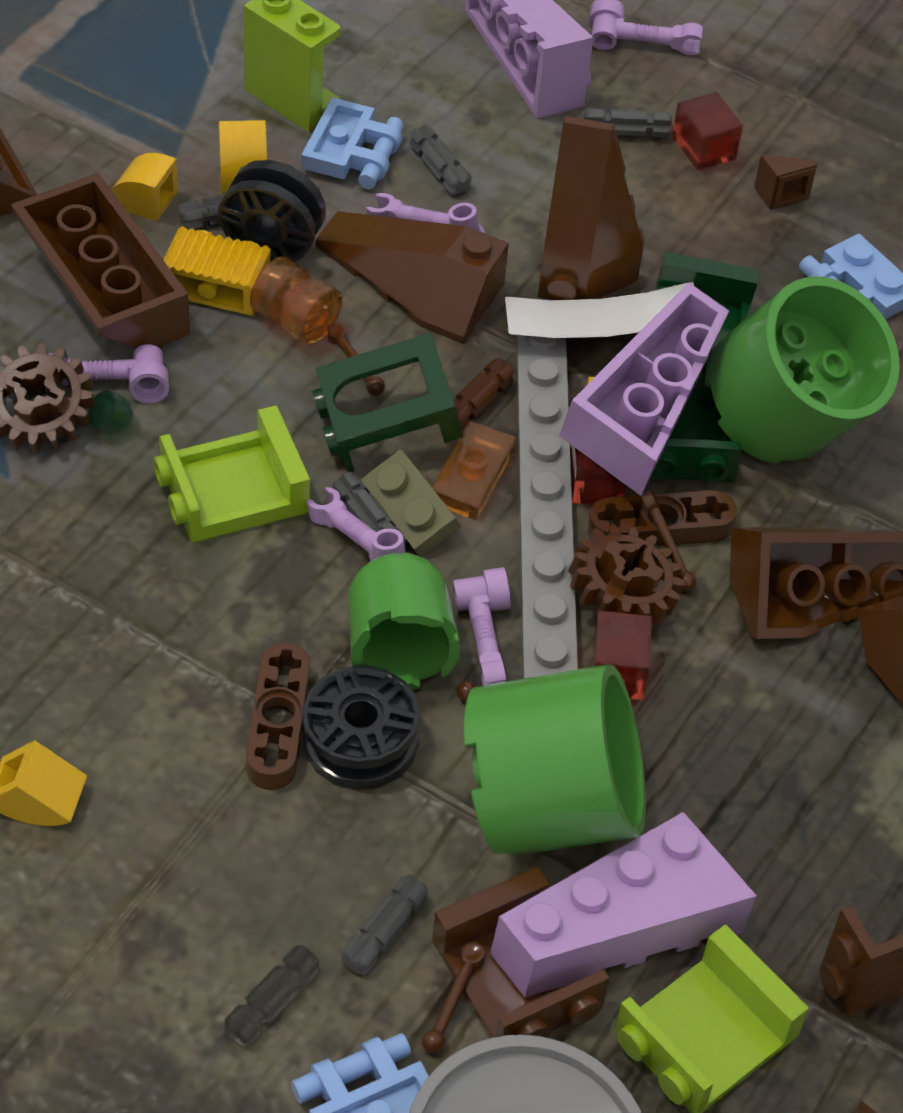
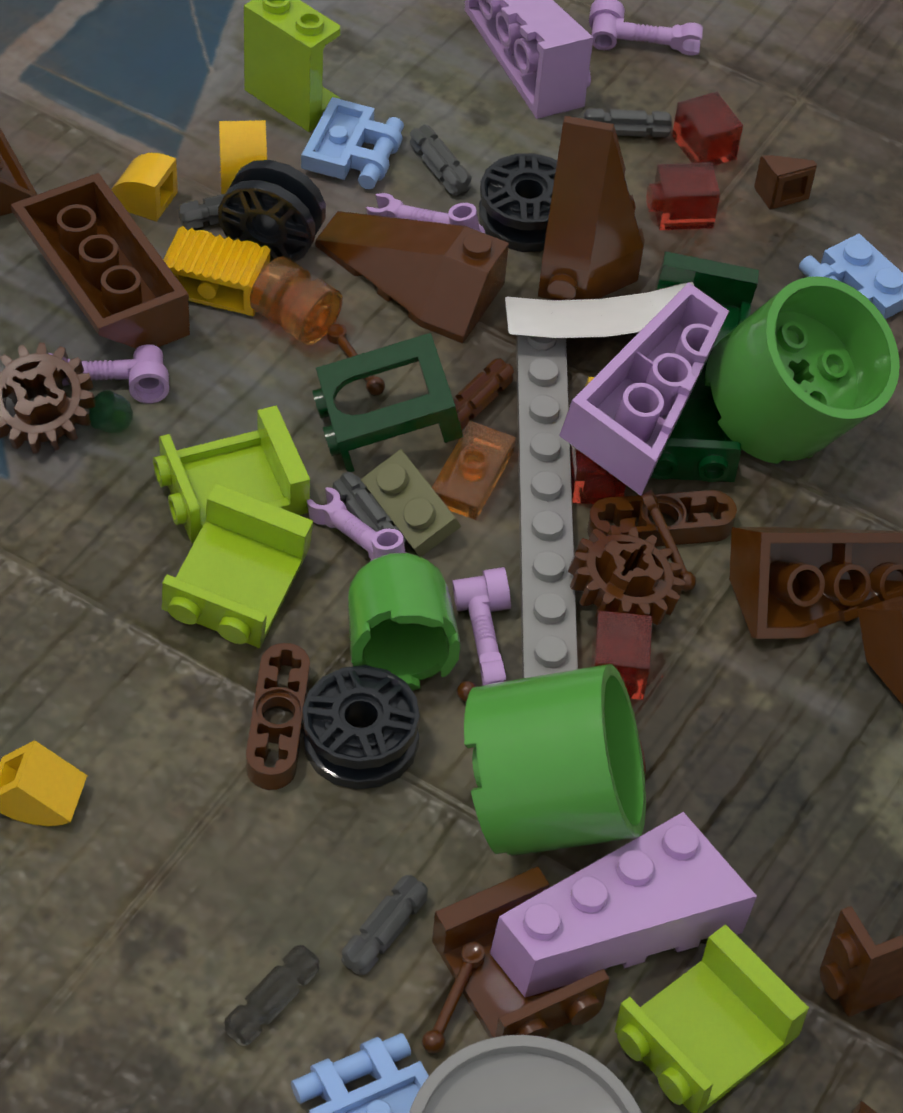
(238, 567): none -> lime panel
(518, 200): none -> black wheel
(684, 196): none -> clear red brick

